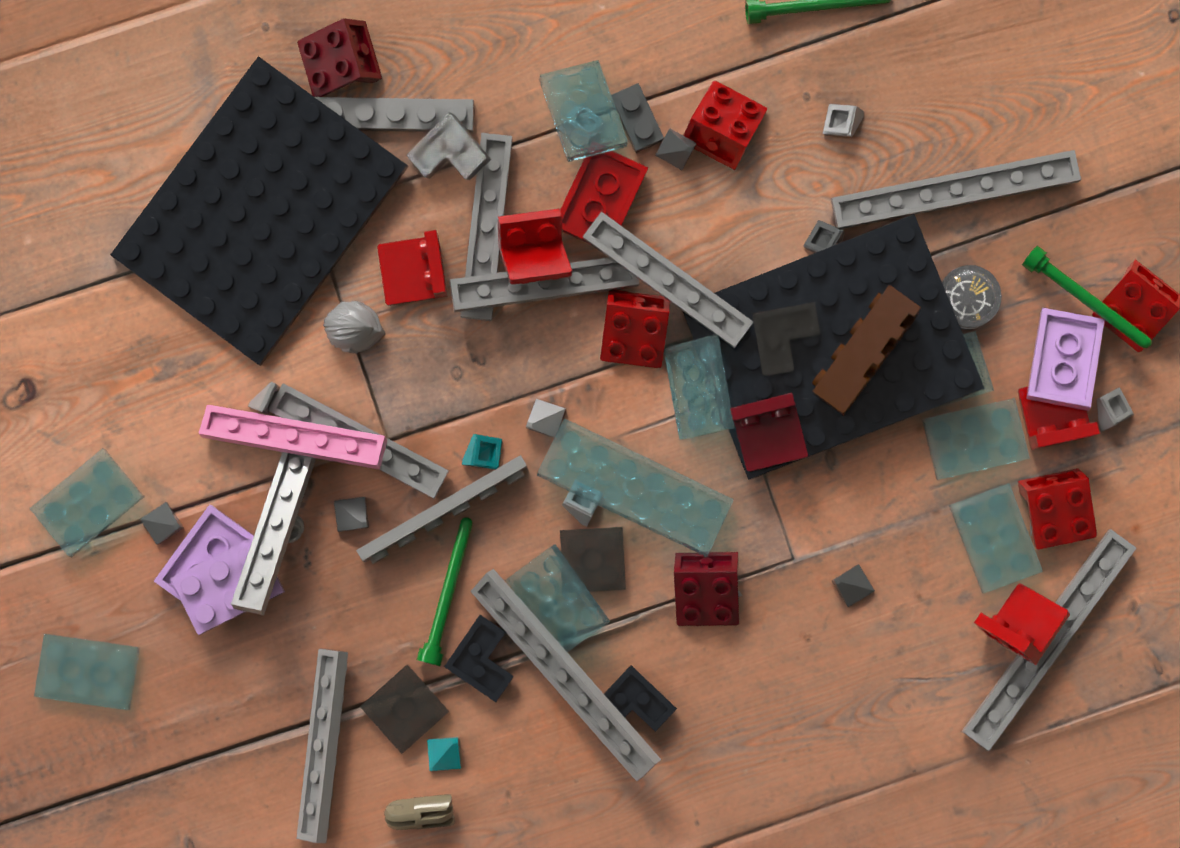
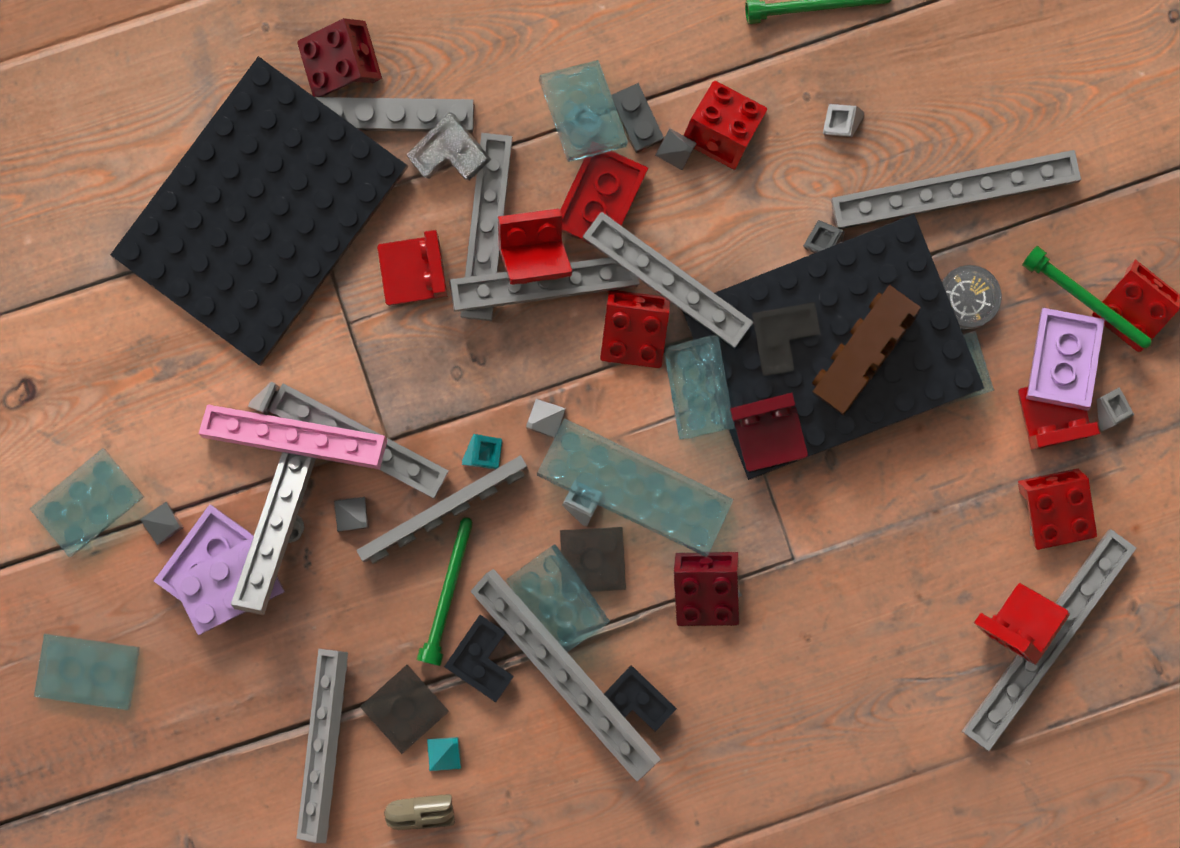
(353, 327): light grey hair -> none
(853, 585): dark grey slope -> none
(975, 439): clear light blue plate -> none
(995, 538): clear light blue plate -> none

